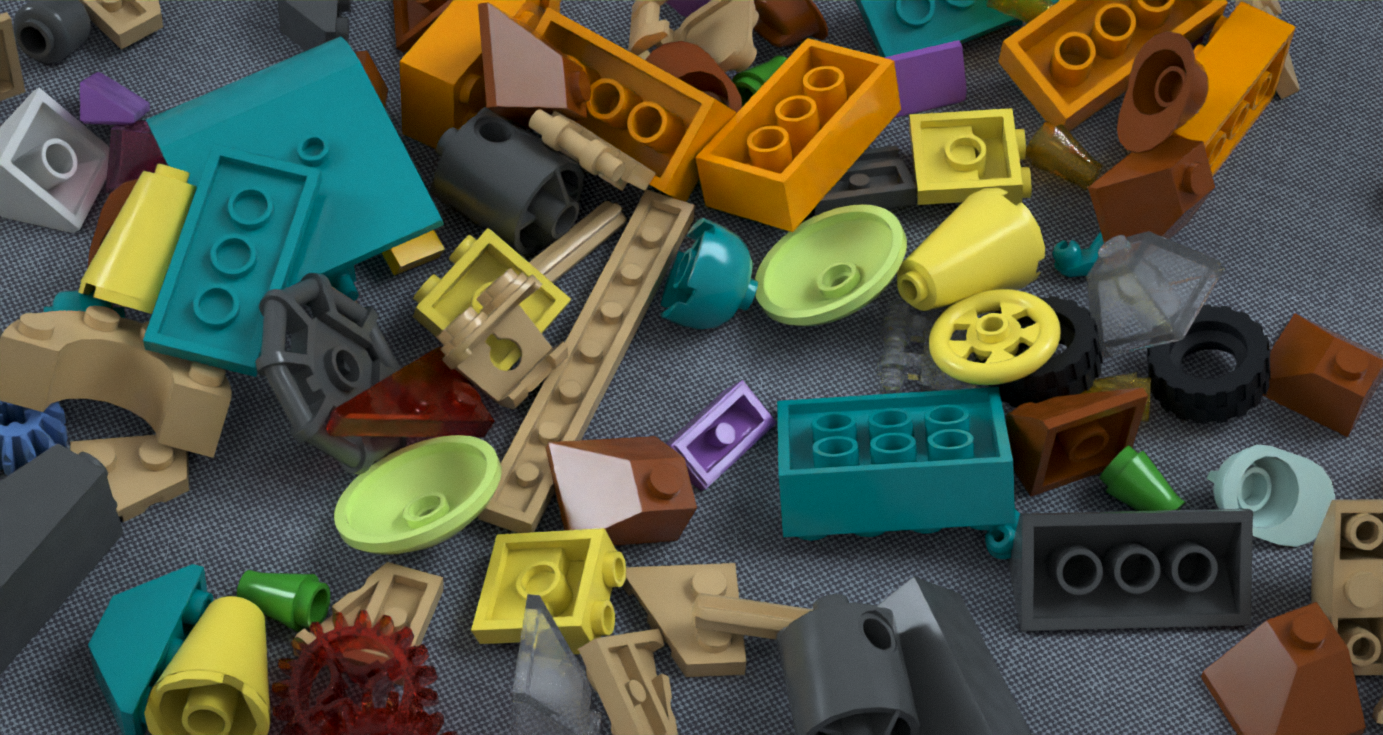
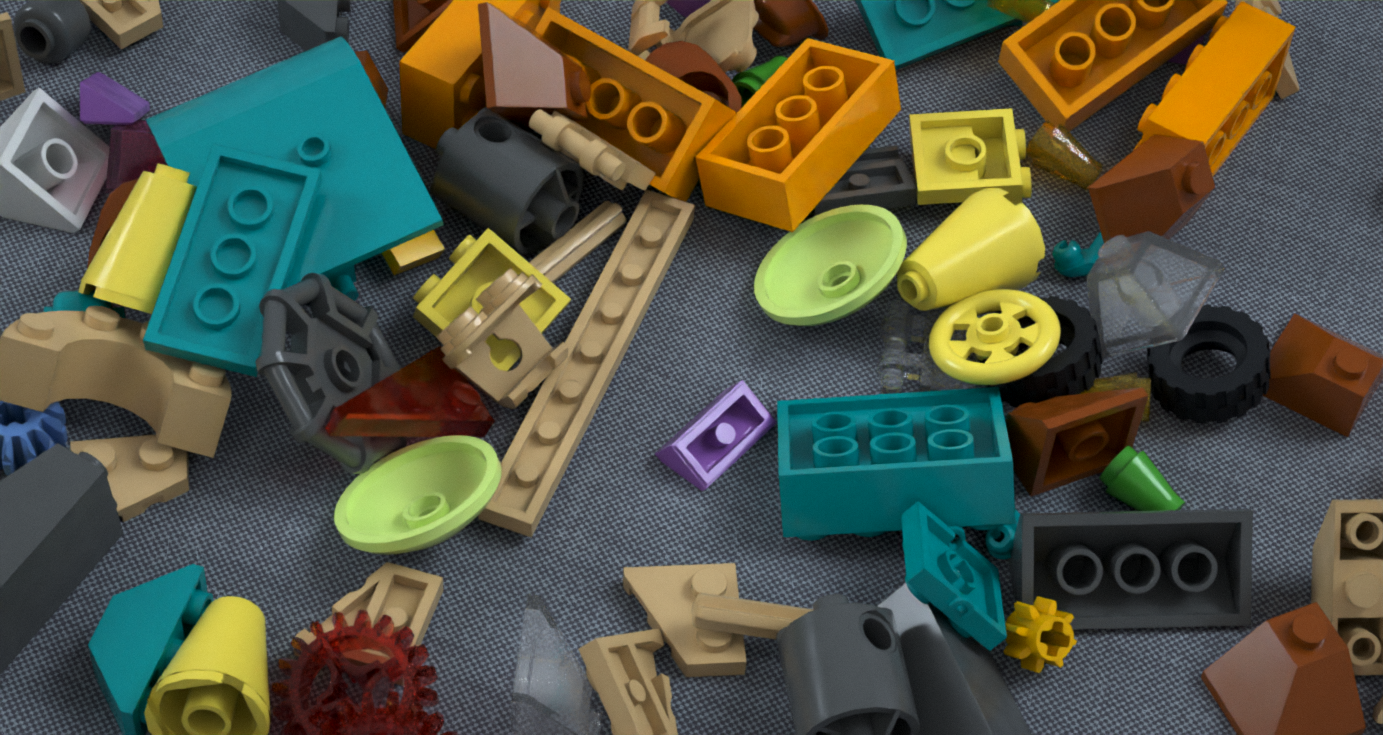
(287, 597): bright green cone -> none
(568, 571): light yellow plate -> none
(624, 485): dark orange slope -> none
(709, 279): teal cylinder -> none
(930, 77): medium lavender slope -> none
(952, 576): none -> teal plate
(1039, 634): none -> yellow gear
(1162, 92): dark orange piece -> none
(1282, 490): light aqua piece -> none

